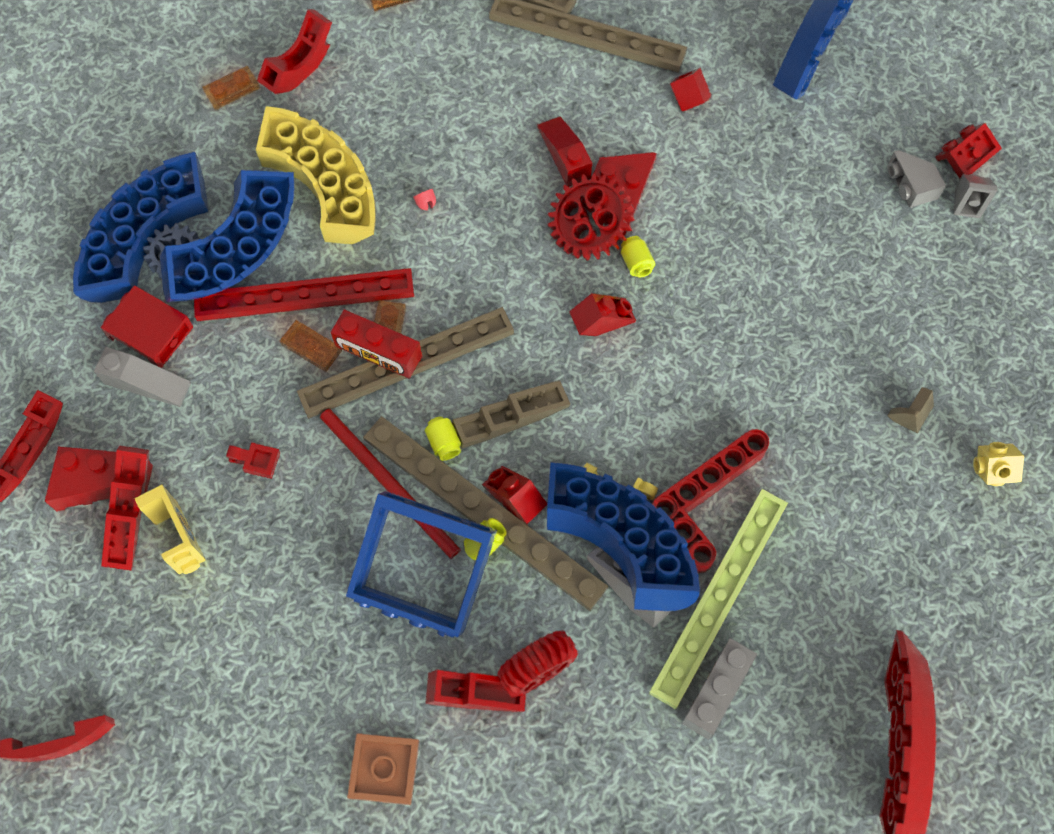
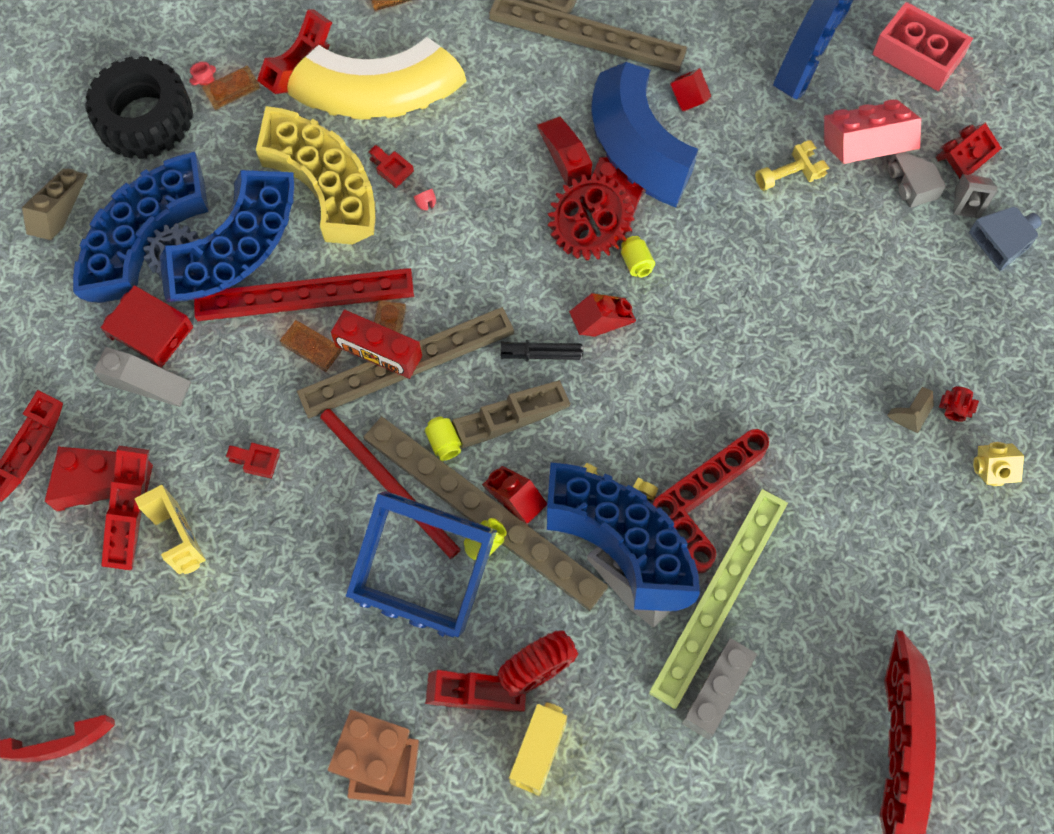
(50, 207): none -> dark tan slope
(131, 81): none -> black tyre
(202, 73): none -> coral plate
(369, 750): none -> nougat plate
(378, 85): none -> light yellow brick
(391, 167): none -> red plate
(529, 350): none -> black axle
(538, 748): none -> light yellow brick
(634, 136): none -> blue brick
(766, 178): none -> light yellow bar
(872, 131): none -> coral brick
(922, 46): none -> coral brick
(958, 404): none -> red gear
(1005, 235): none -> sand blue torso

